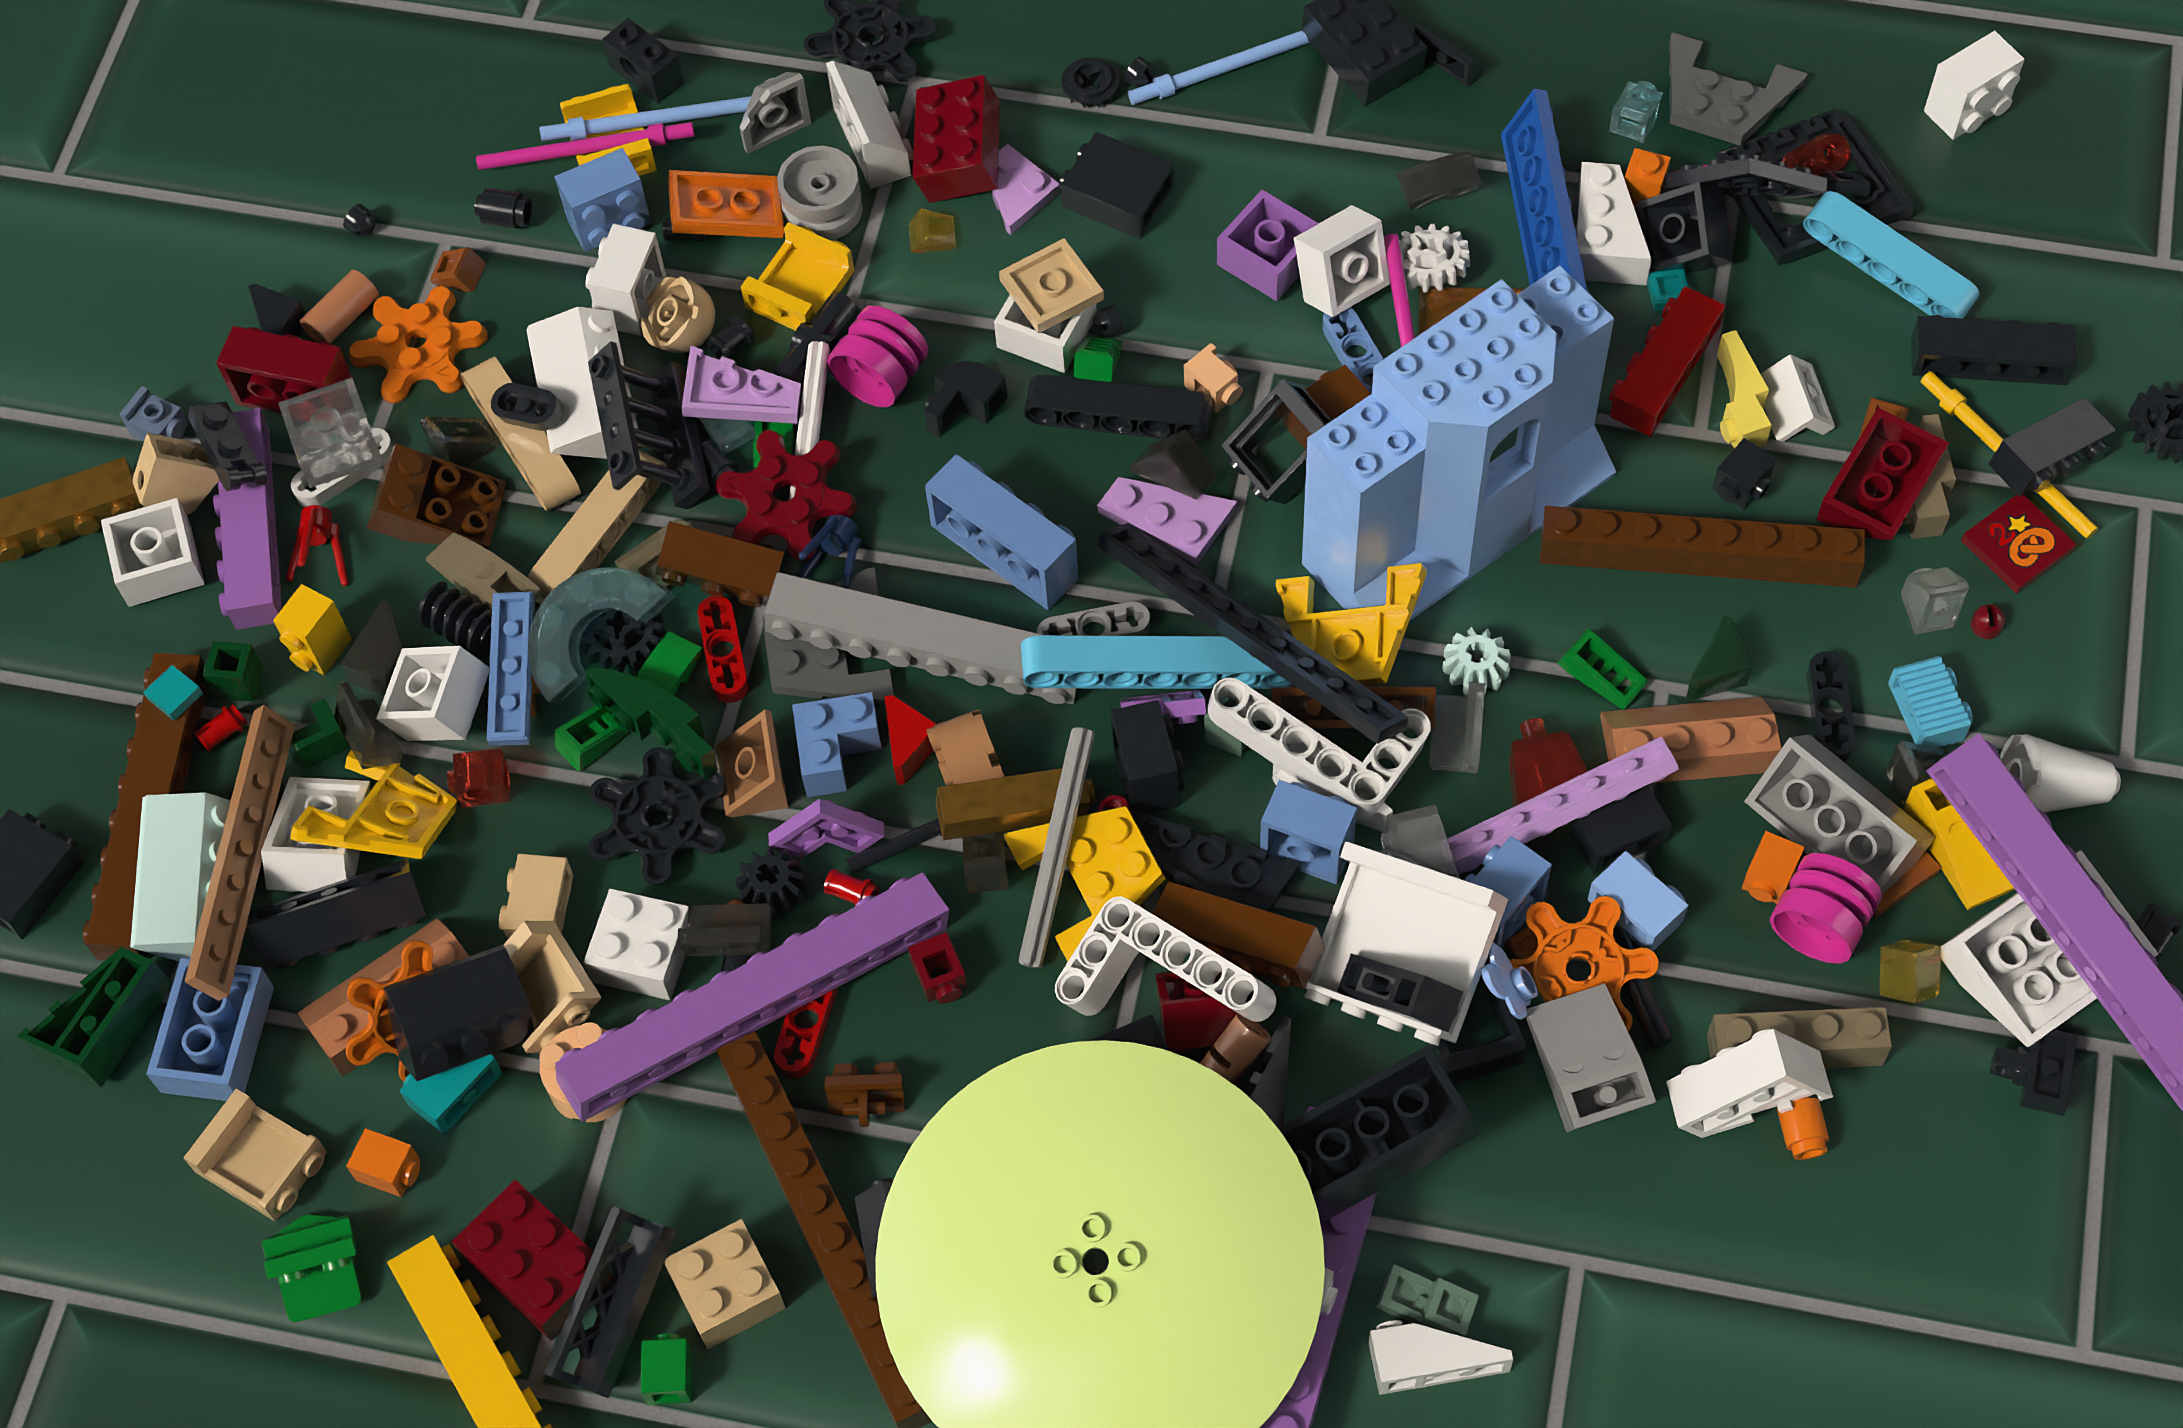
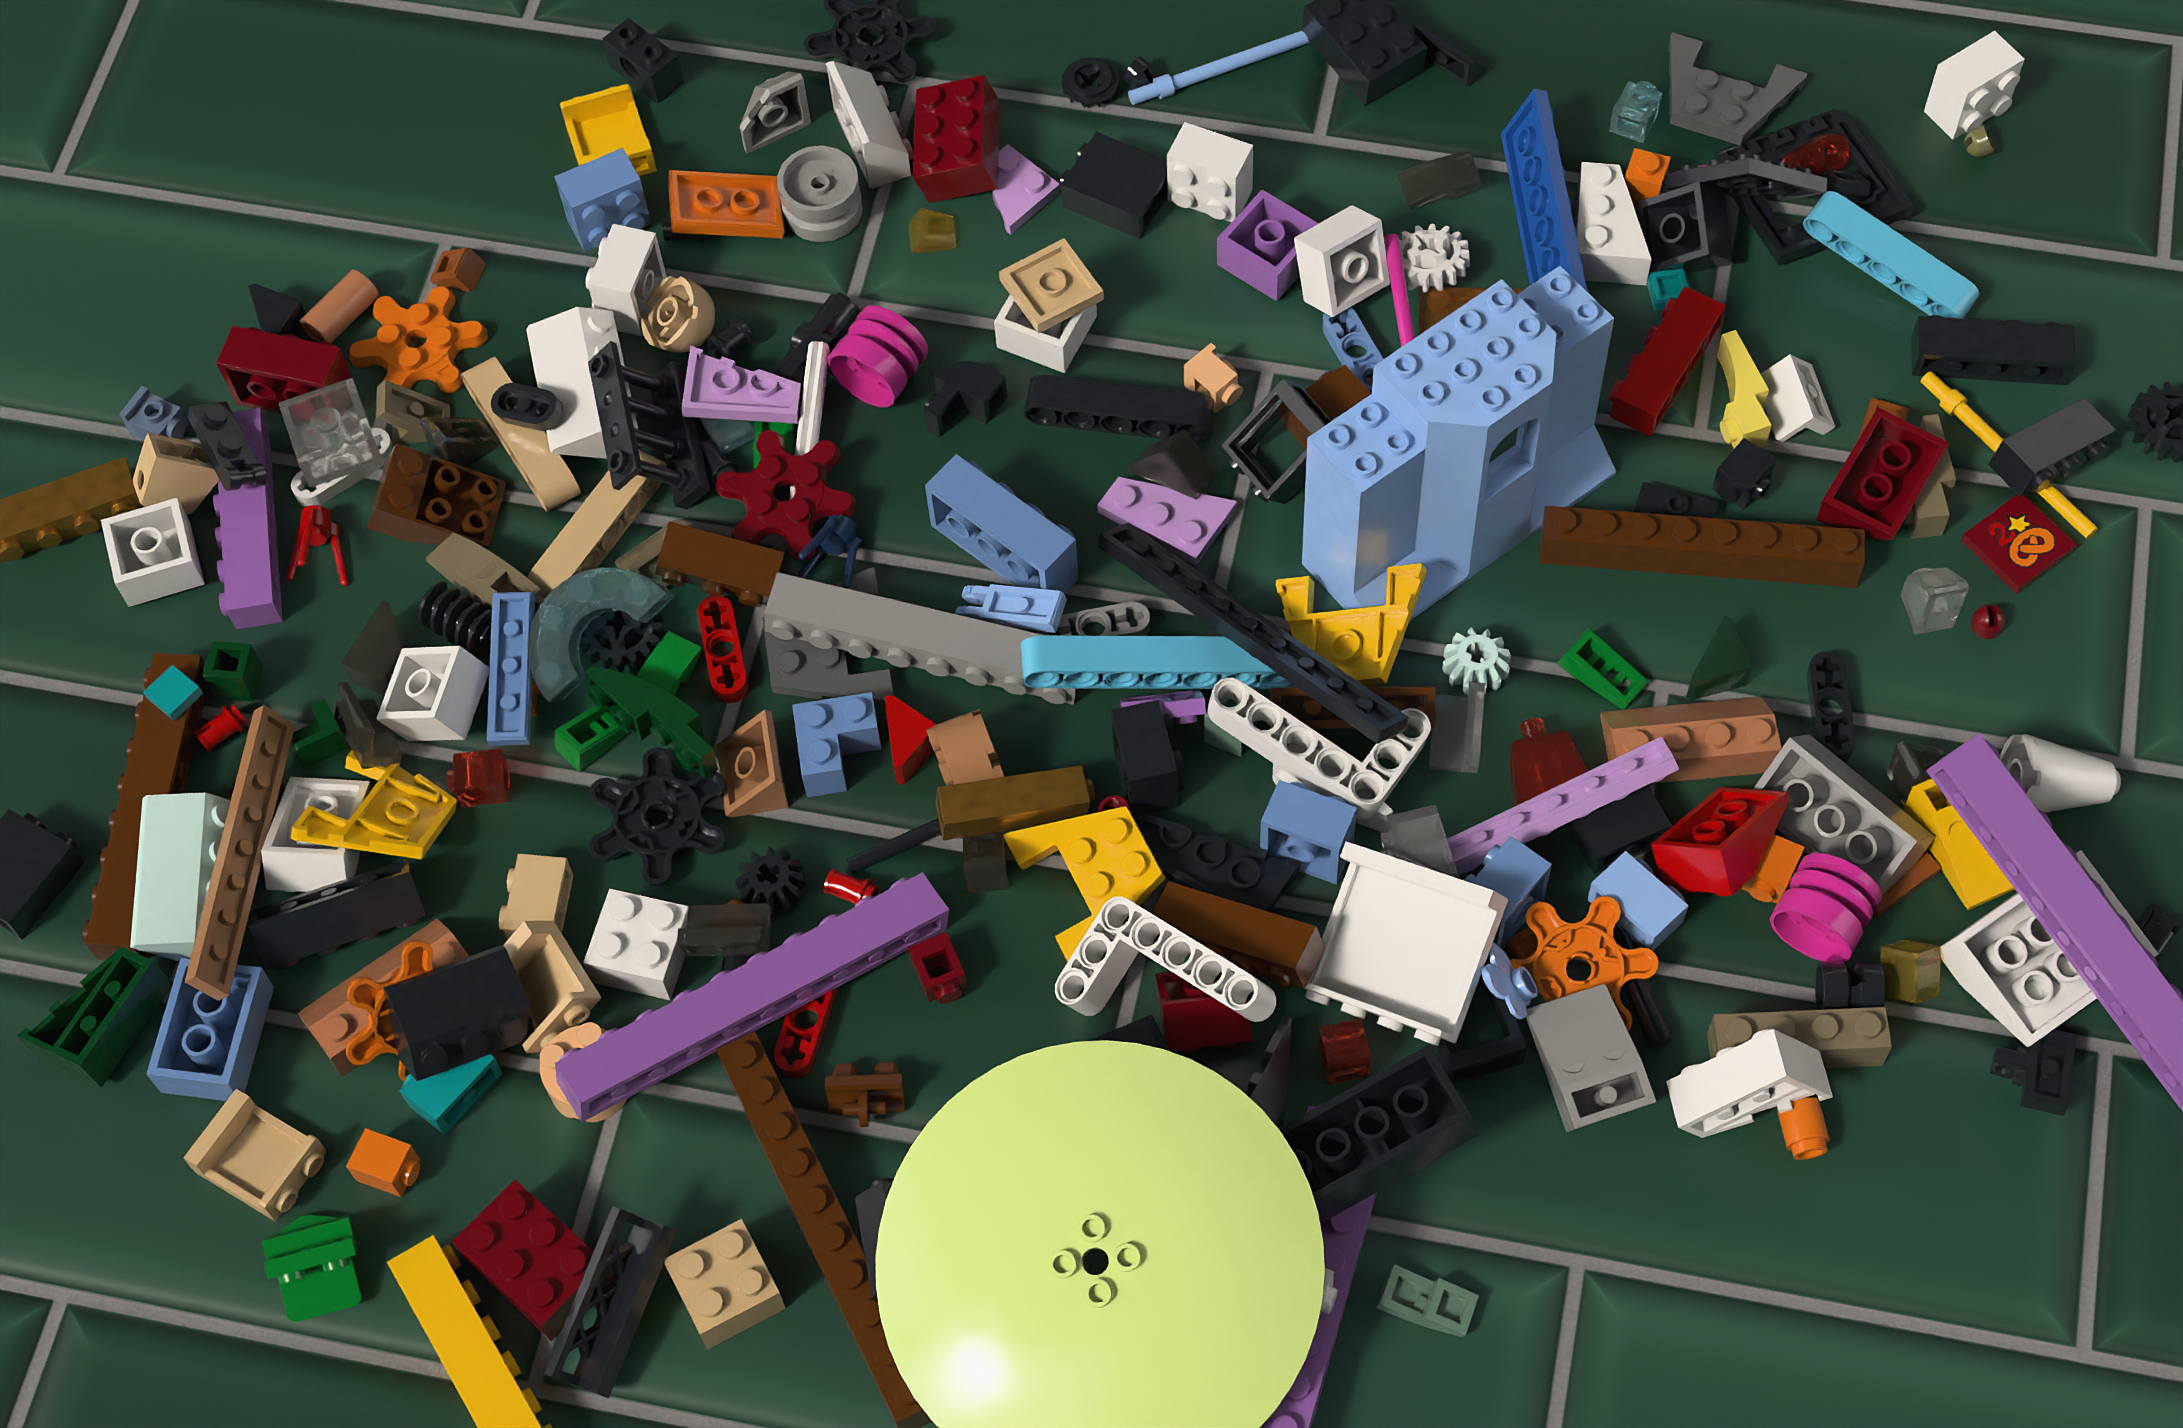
(312, 630): yellow brick -> none
(359, 220): black hinge -> none
(405, 410): none -> dark tan slope
(503, 208): black brick -> none
(579, 128): light blue bar -> none
(656, 134): dark pink bar -> none
(666, 1370): green brick -> none
(799, 277): yellow panel -> none
(826, 823): medium lavender plate -> none
(1014, 606): none -> light blue hinge
(1056, 848): light grey axle -> none
(1097, 358): green slope -> none
(1108, 321): black hinge -> none
(1209, 172): none -> white brick
(1236, 1049): nougat pin -> none
(1344, 1051): none -> clear red brick
(1400, 992): black slope -> none
(1424, 1357): white slope -> none
(1665, 501): none -> black plate
(1719, 841): none -> red slope
(1849, 987): none -> black wheel
(1930, 702): medium azure brick -> none
(1979, 142): none -> olive hinge

